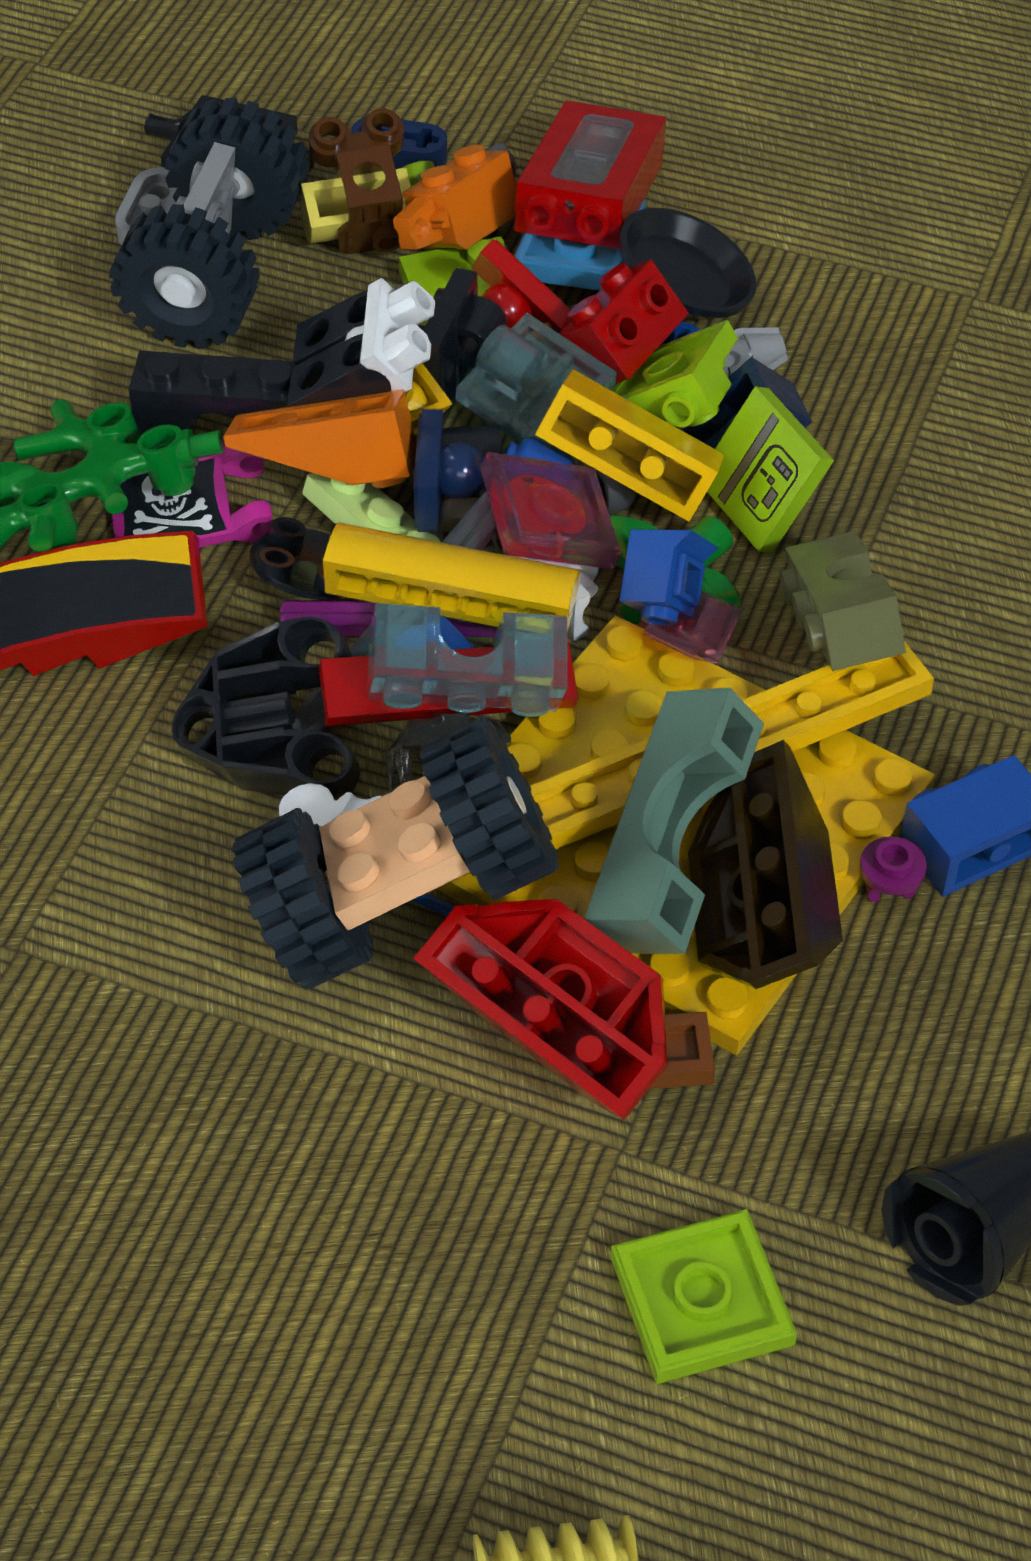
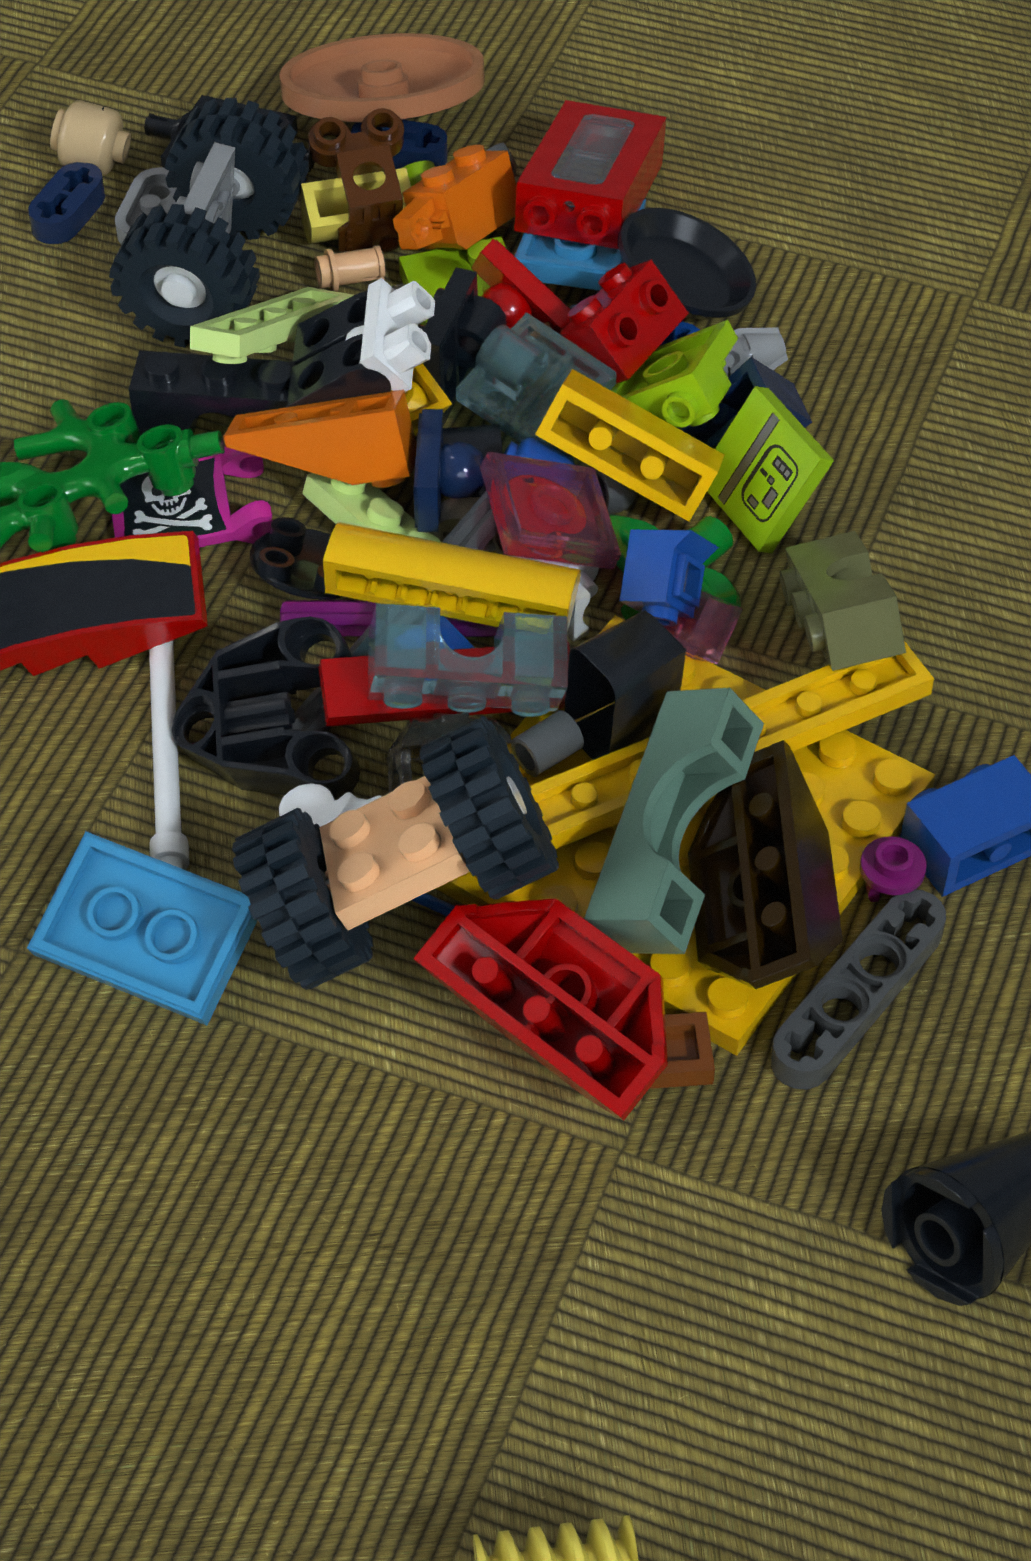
(66, 203): none -> dark blue beam
(90, 136): none -> tan head
(145, 928): none -> dark azure tile
(168, 842): none -> white bar
(260, 325): none -> yellowish green plate
(349, 267): none -> light nougat pin
(387, 71): none -> nougat dish
(547, 743): none -> dark grey hinge
(625, 666): none -> black piece
(702, 1296): lime tile -> none
(851, 982): none -> dark grey beam

